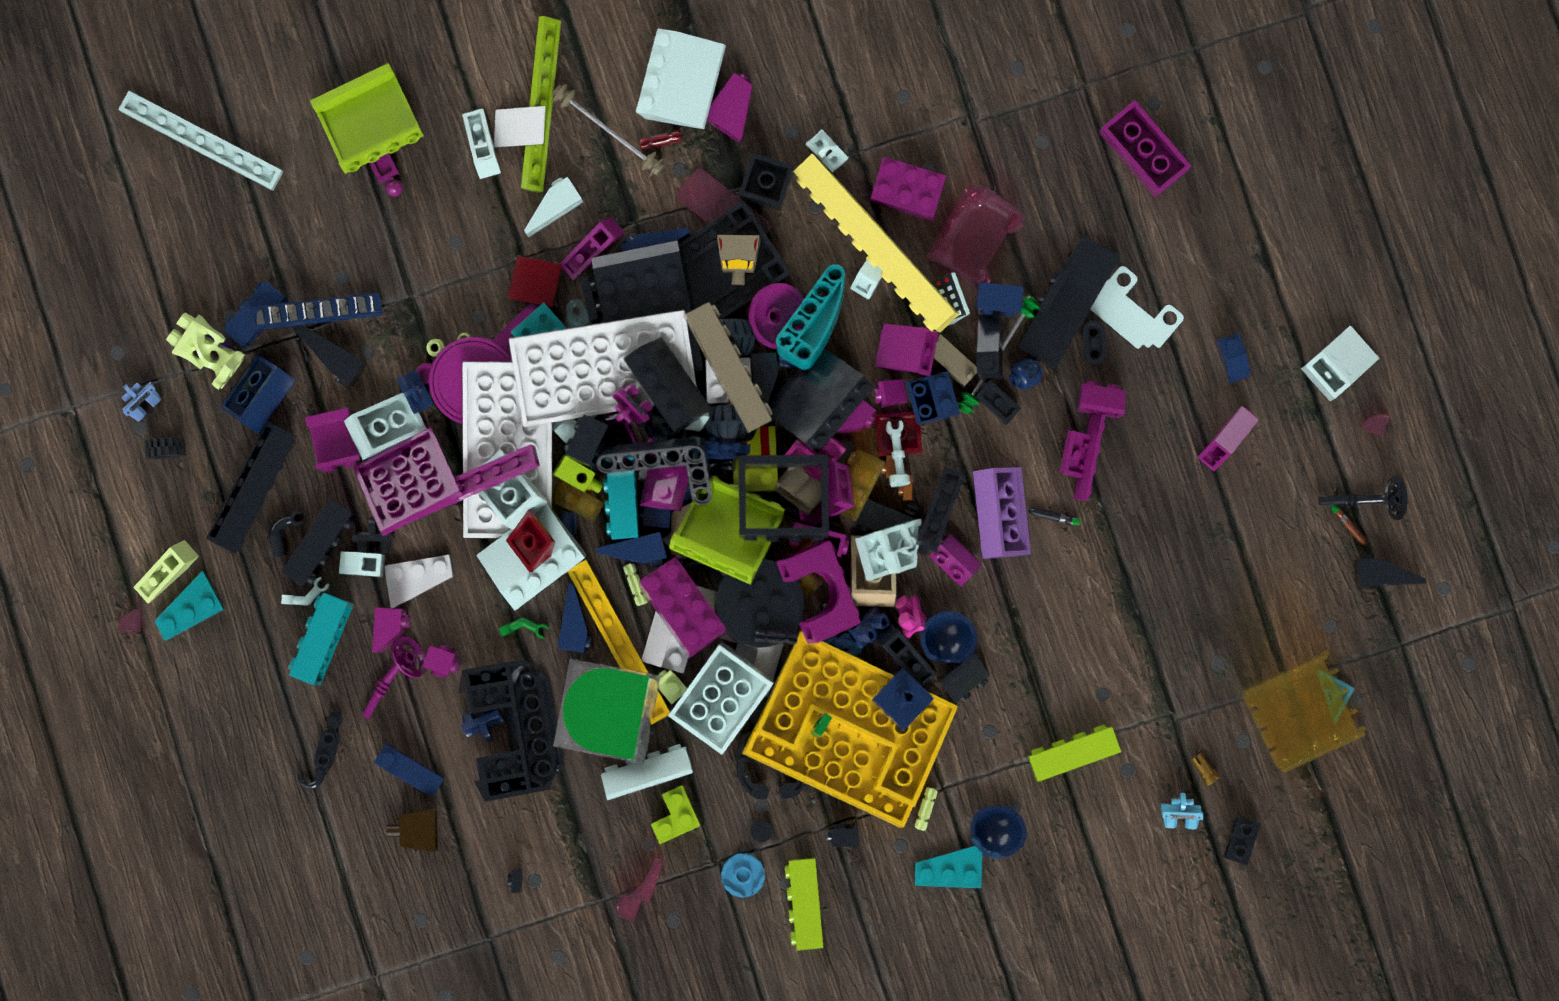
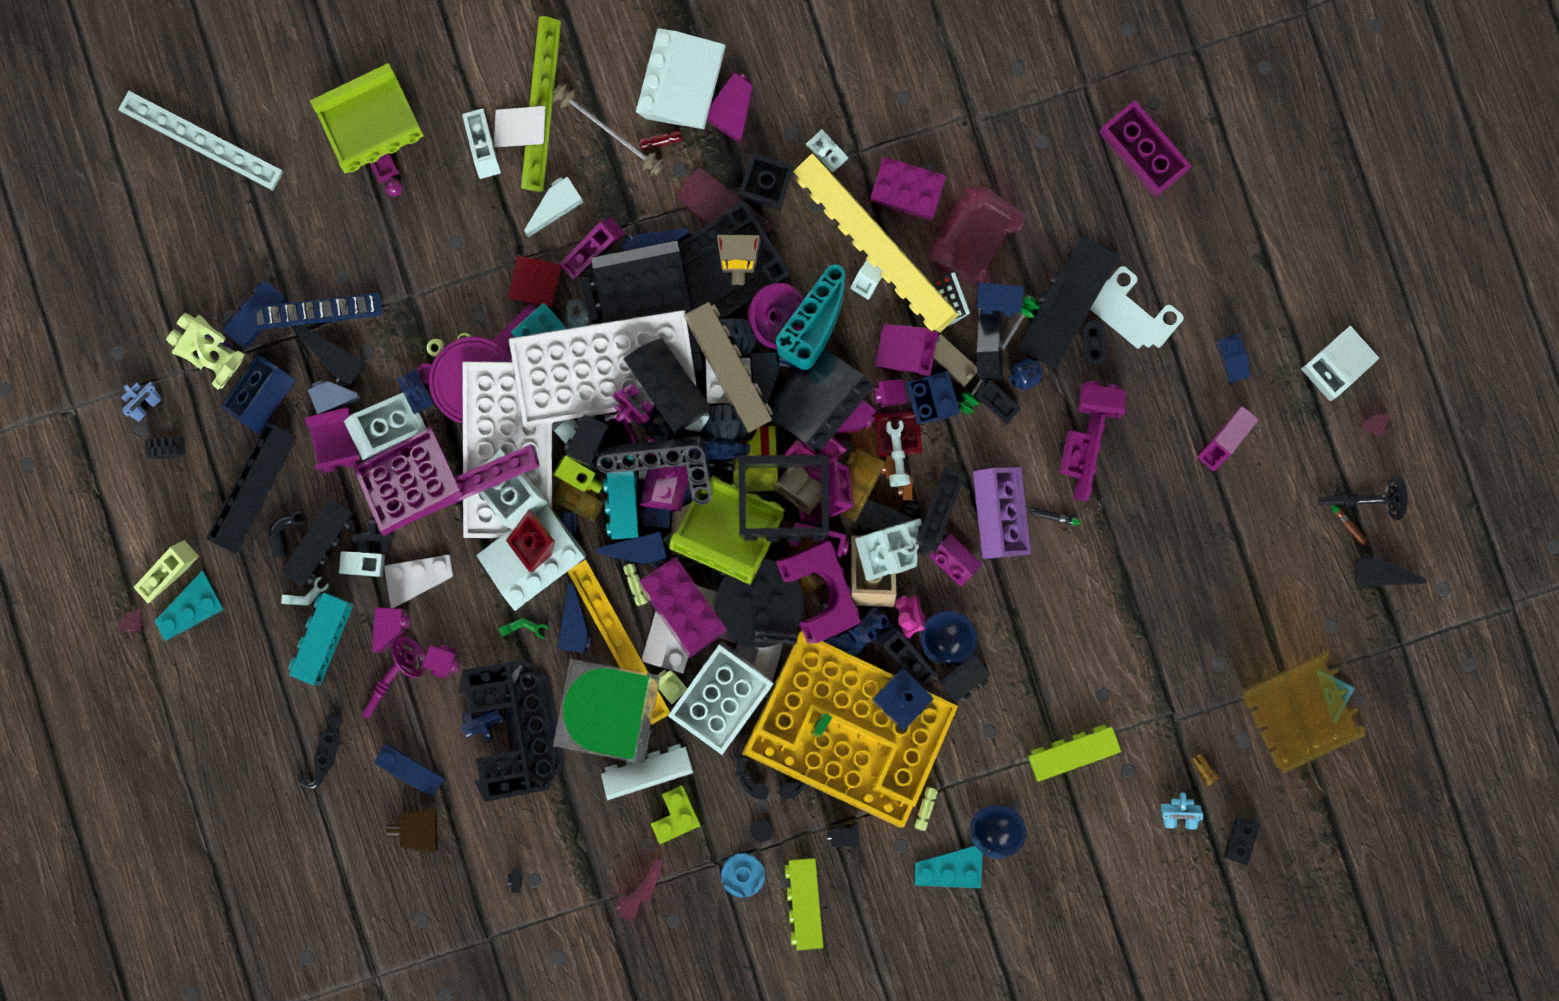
(330, 396): none -> sand blue slope

